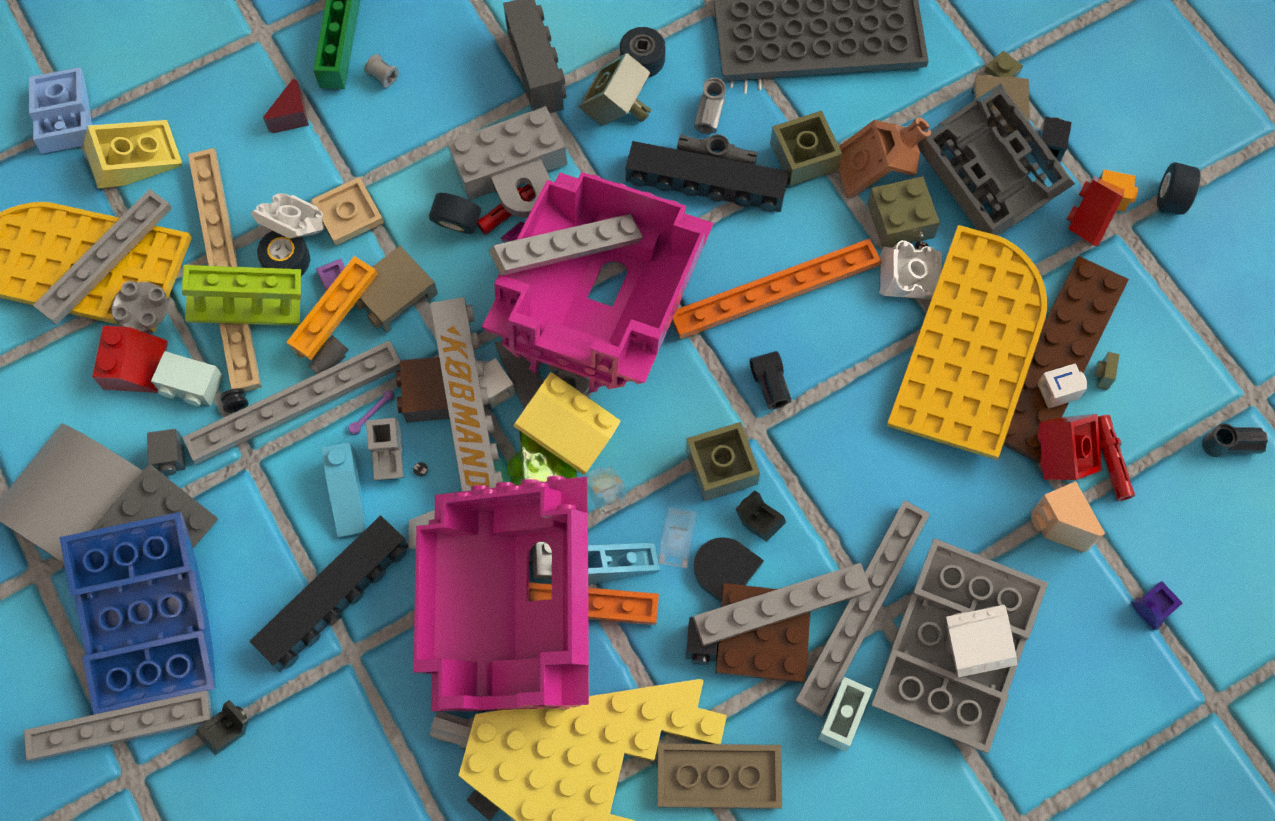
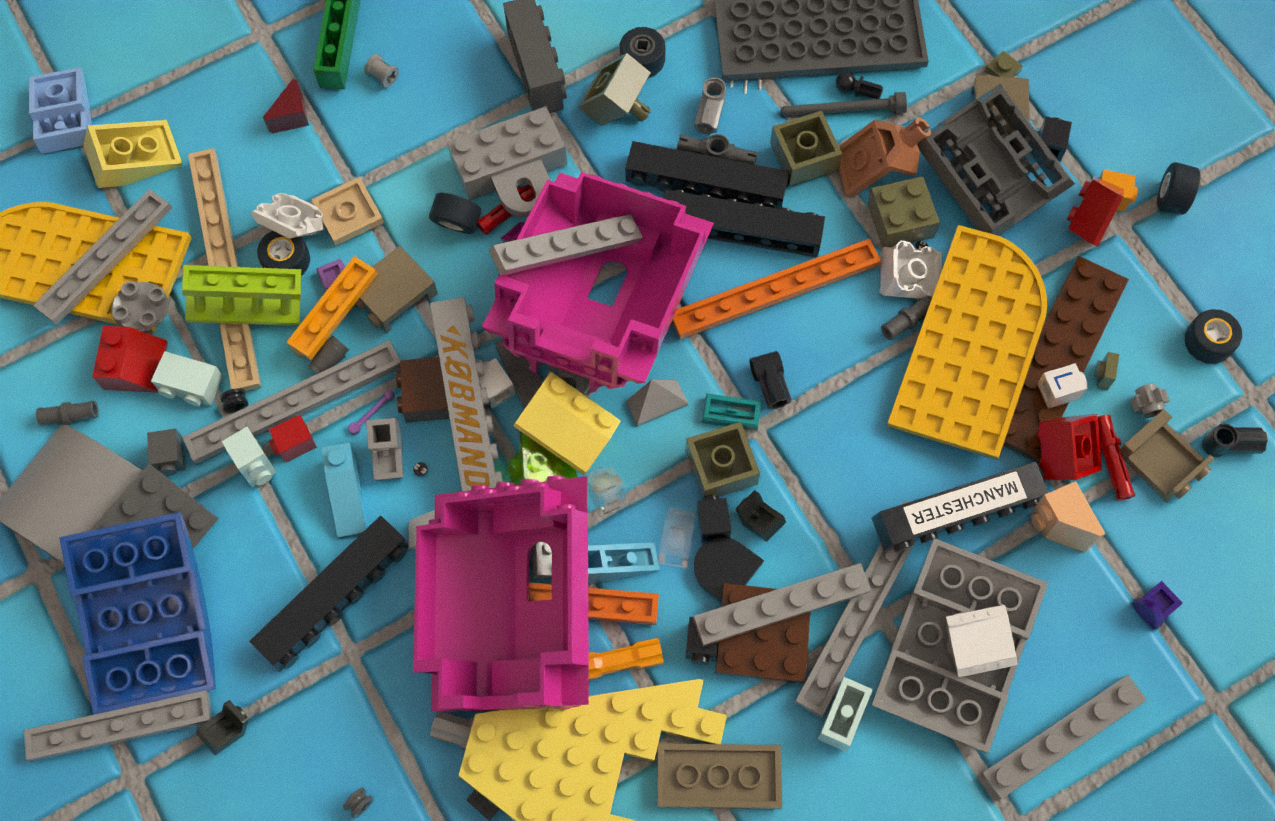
(67, 413): none -> dark grey pin
(249, 457): none -> light aqua brick
(291, 439): none -> red brick
(358, 803): none -> dark grey bush
(639, 655): none -> light orange axle
(656, 400): none -> light grey slope
(713, 518): none -> black brick
(731, 401): none -> teal tile
(755, 223): none -> black brick
(847, 82): none -> black axle
(894, 103): none -> dark grey piece
(906, 319): none -> dark grey pin
(959, 506): none -> black brick
(1063, 737): none -> light grey plate
(1149, 400): none -> light grey gear
(1164, 458): none -> dark tan panel
(1213, 336): none -> black wheel

